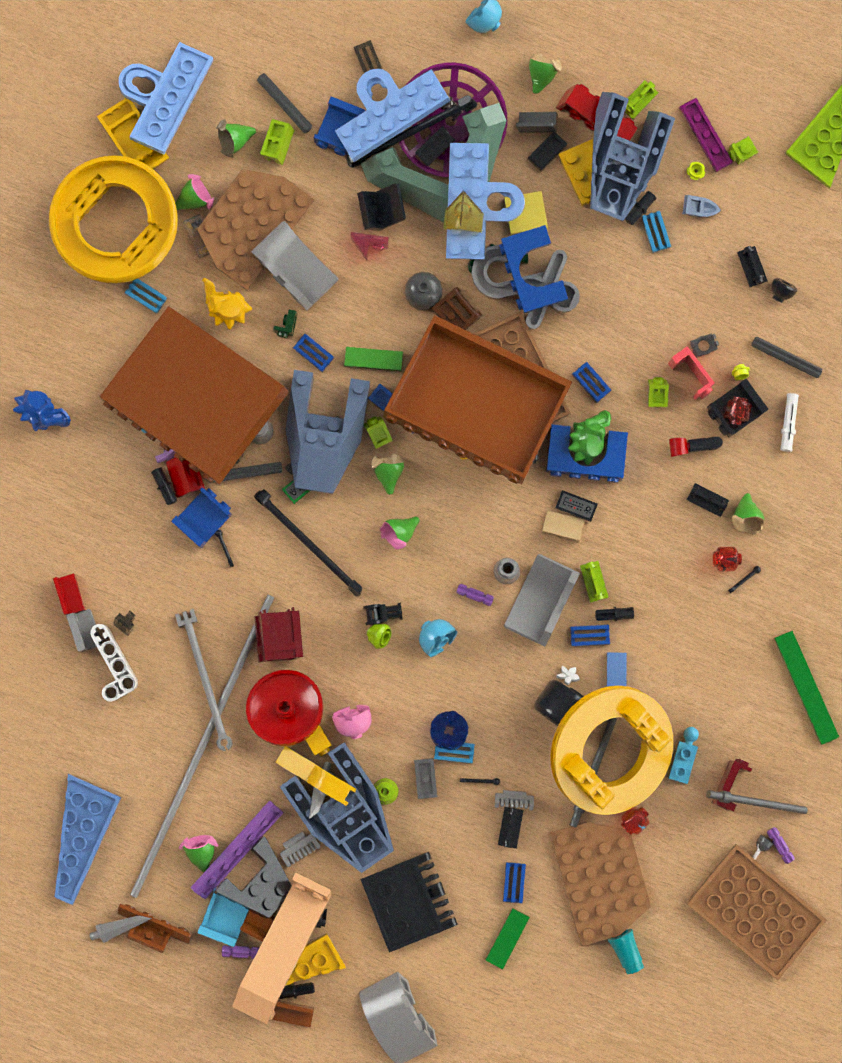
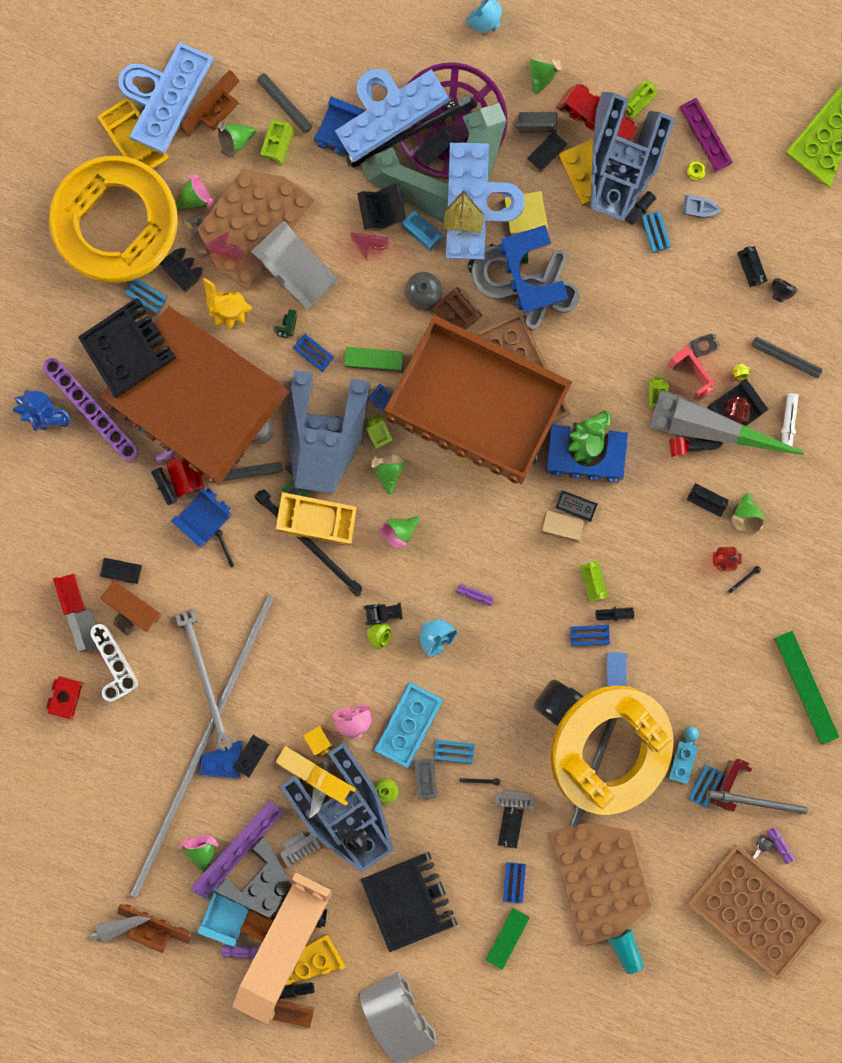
(73, 689): none -> red brick
(83, 828): medium blue wing -> none
(87, 401): none -> medium lavender beam
(121, 570): none -> black tile
(124, 349): none -> black hinge
(130, 606): none -> dark orange panel
(180, 269): none -> black plate
(213, 106): none -> dark orange bracket
(219, 247): none -> clear pink slope
(221, 762): none -> blue wing
(251, 756): none -> black hinge
(278, 635): dark red container -> none
(284, 707): red dish -> none
(316, 519): none -> yellow slope
(356, 841): none -> black brick
(362, 46): clear smoke tile -> none
(408, 725): none -> medium azure tile
(422, 230): none -> dark azure hinge
(452, 720): clear blue plate -> none
(506, 578): light grey plant -> none
(541, 600): light grey panel -> none
(568, 675): white plant -> none
(601, 394): blue tile -> none
(635, 820): clear red head -> none
(686, 418): none -> light grey plate
(713, 771): none -> dark azure tile
(742, 150): lime bracket -> none

